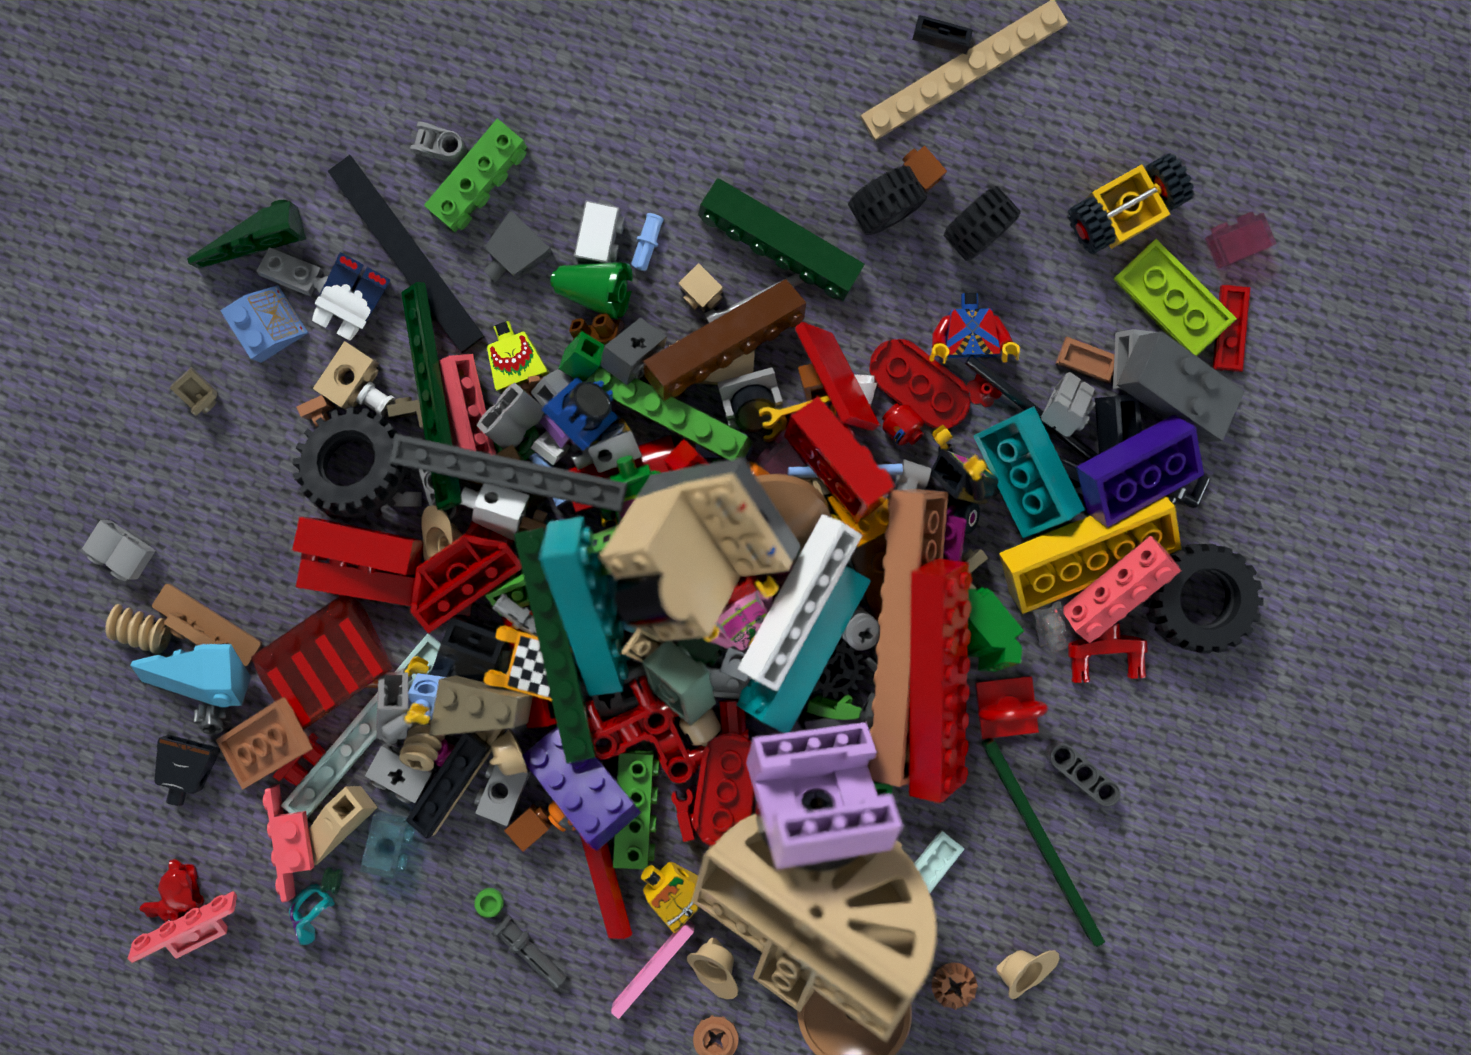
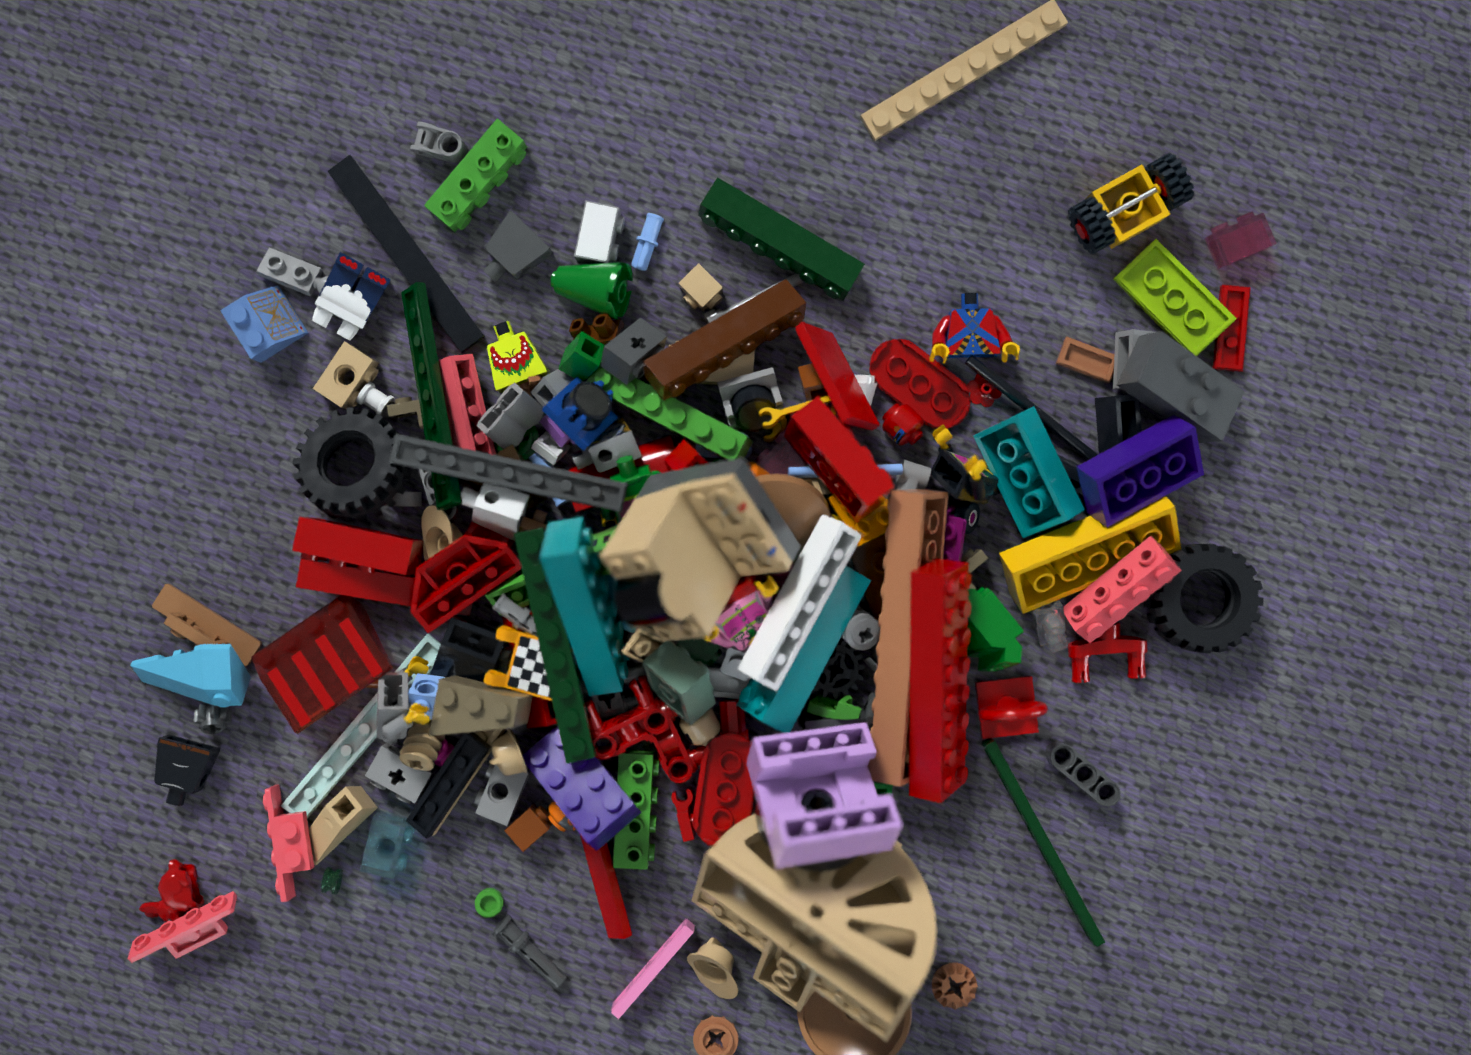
(118, 550): light grey brick -> none
(136, 631): tan piece -> none
(195, 392): dark tan bracket -> none
(264, 743): nougat plate -> none
(266, 228): dark green wedge -> none
(296, 773): red hips -> none
(303, 929): teal piece -> none
(315, 409): nougat tile -> none
(671, 893): yellow torso -> none
(887, 200): black tyre -> none
(925, 167): dark orange brick -> none
(938, 859): light aqua plate -> none
(942, 34): black tile -> none
(981, 223): black tyre -> none
(1024, 970): tan piece -> none
(1069, 405): light grey brick -> none
(1191, 500): black plate -> none

